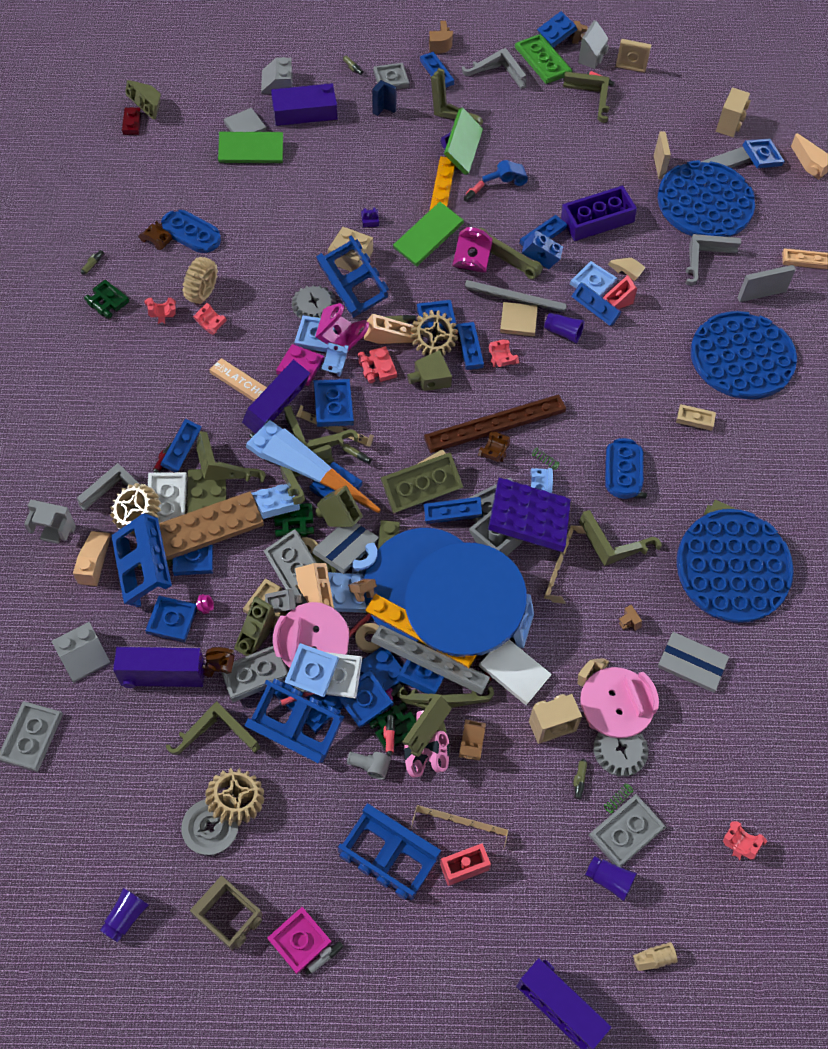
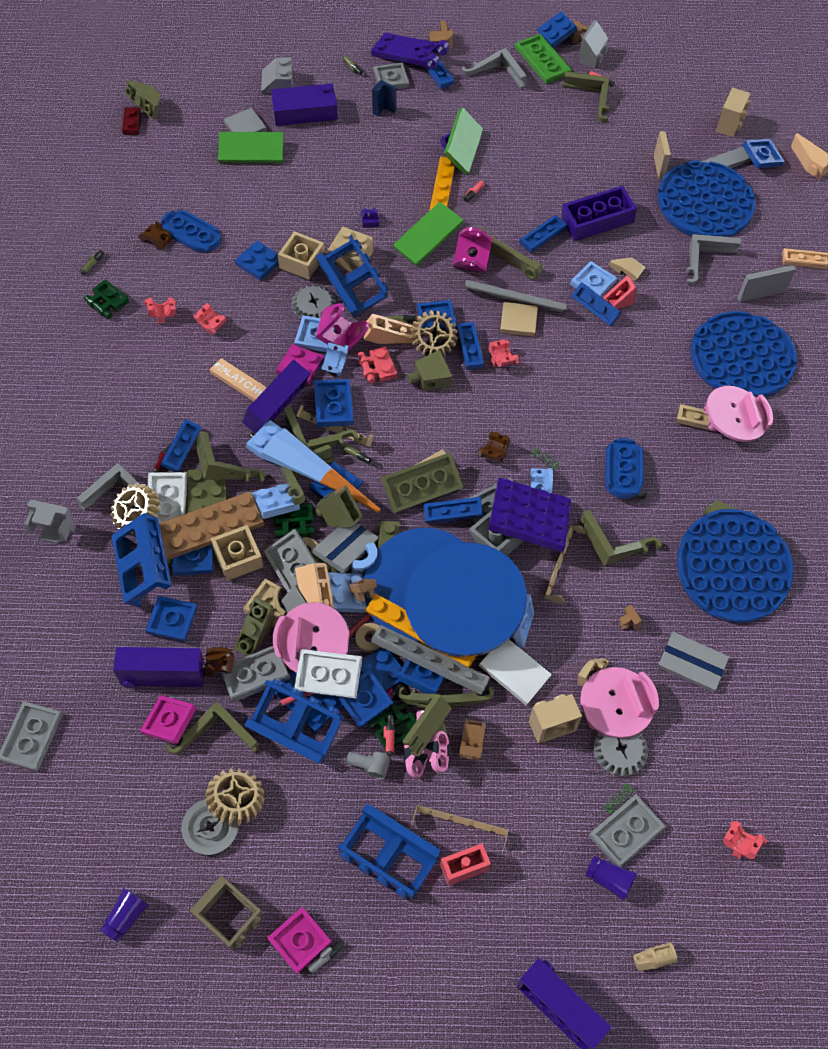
(81, 652): light grey slope -> none
(91, 559): light nougat slope -> none
(168, 719): none -> dark pink plate
(200, 280): tan gear -> none
(204, 603): dark pink plate -> none
(237, 552): none -> tan brick
(258, 260): none -> blue plate
(283, 600): light grey plate -> none
(300, 254): none -> tan brick
(312, 670): light blue plate -> none
(410, 50): none -> dark purple hinge
(440, 104): olive hinge -> none
(494, 423): copper plate -> none
(507, 172): blue beam -> none
(542, 249): blue brick -> none
(565, 326): dark purple plant -> none
(579, 779): olive piece -> none
(633, 55): tan tile -> none
(752, 413): none -> bright pink piece

